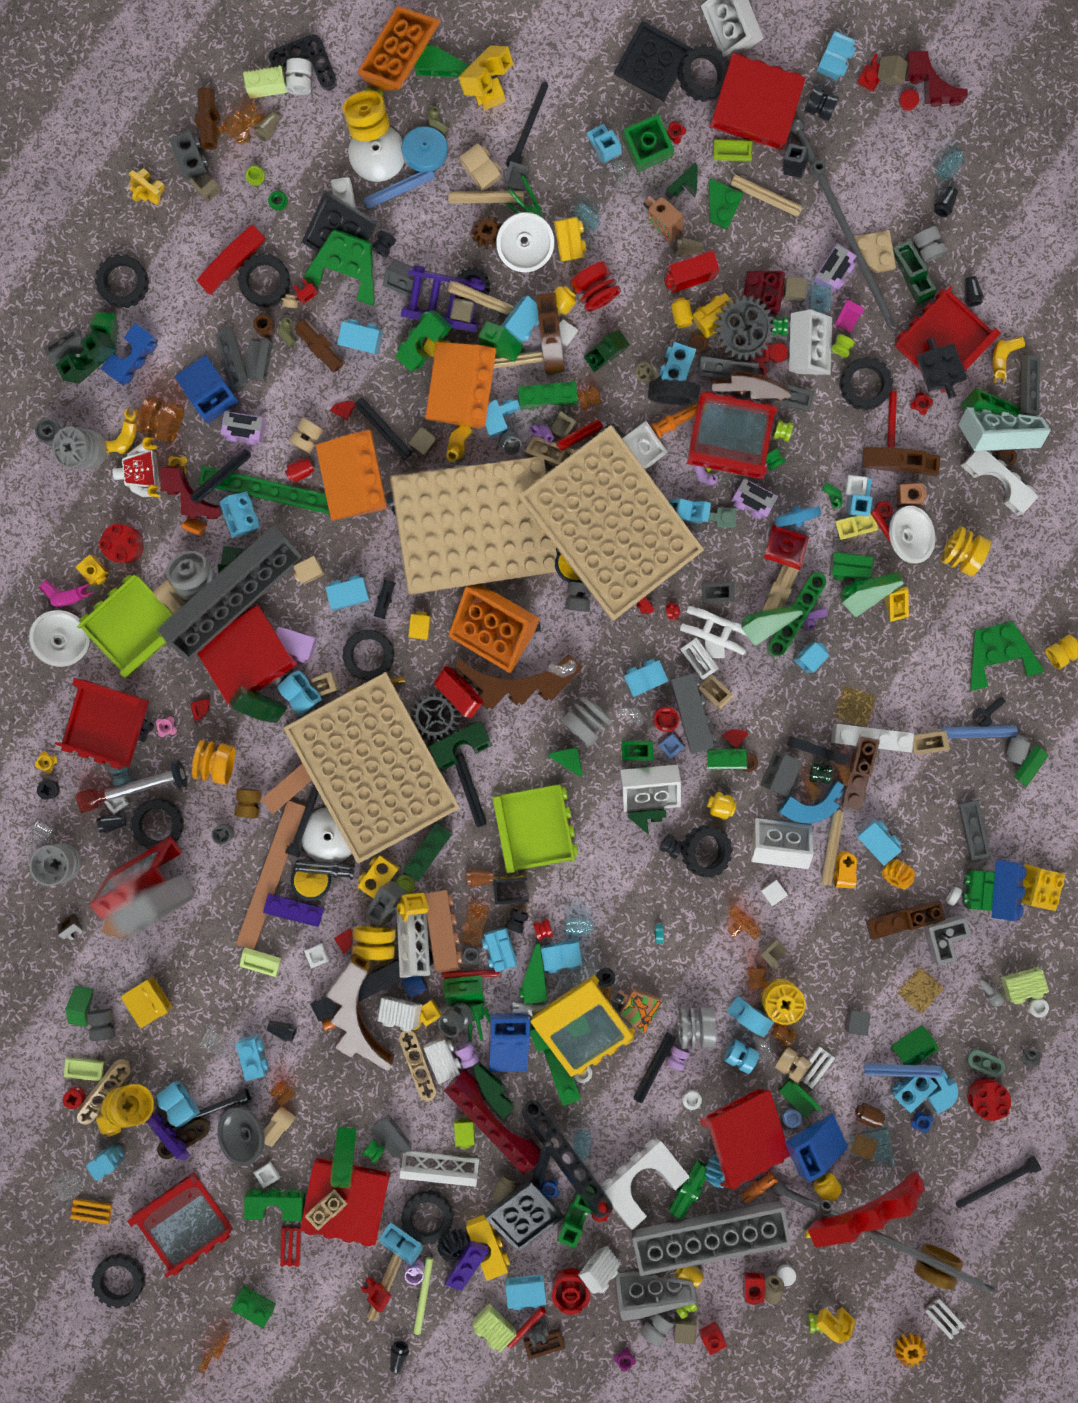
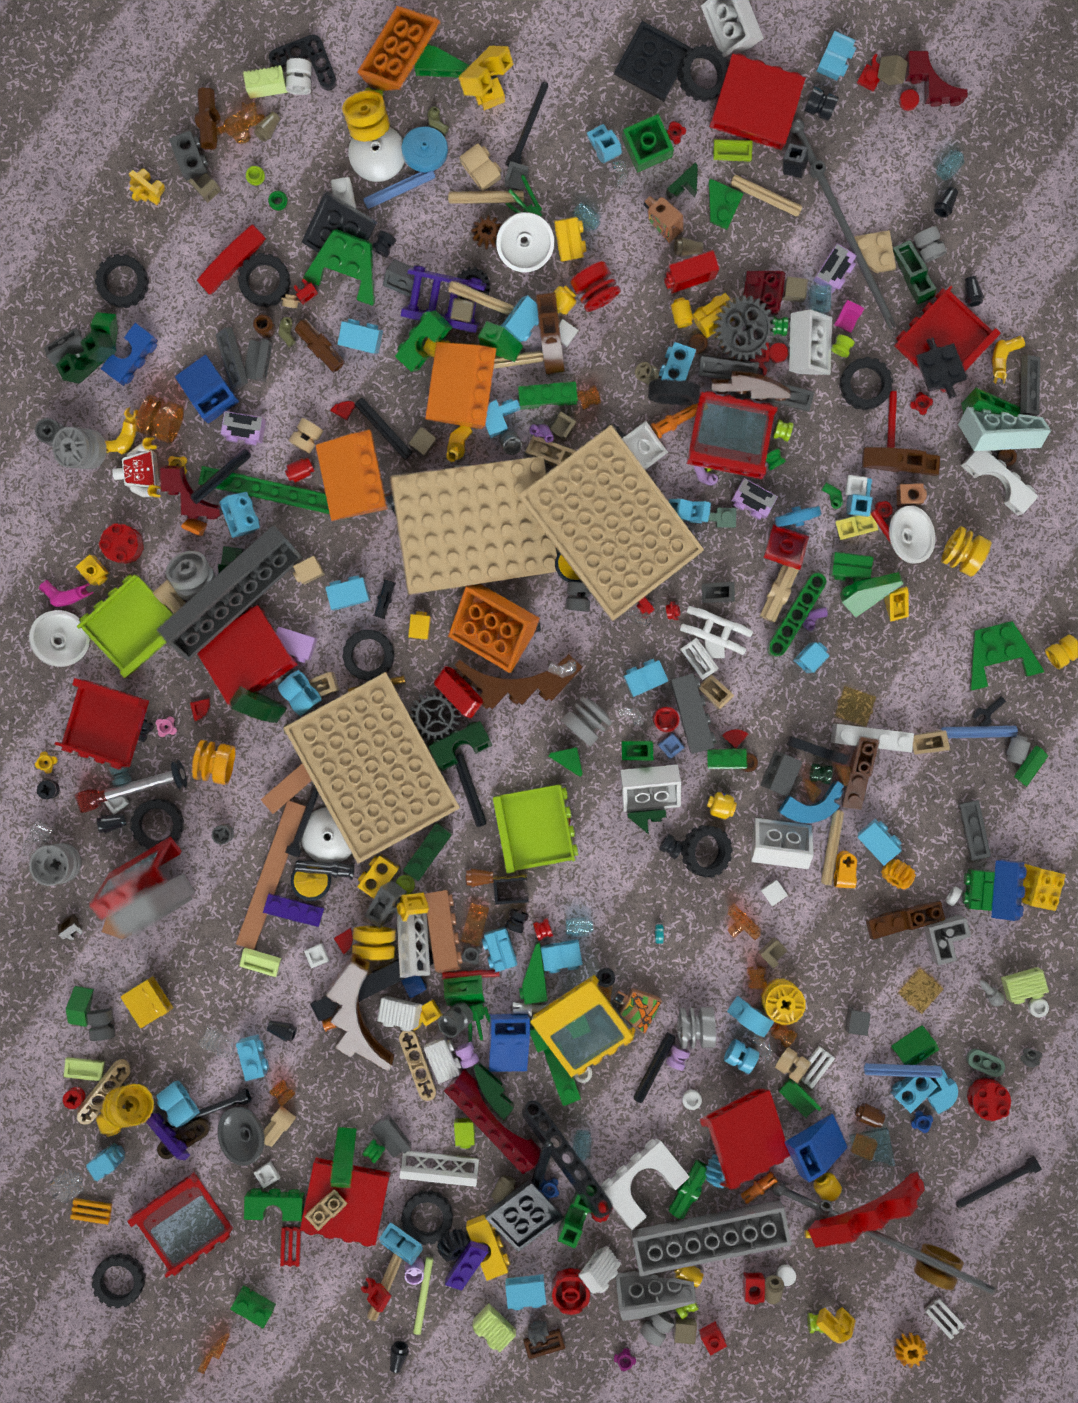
(247, 803): pearl gold wheel -> none
(527, 1326): red bar -> none
(579, 435): red axle -> none
(606, 350): dark green slope -> none
(767, 622): slope -> none
(792, 1118): light blue tile -> none

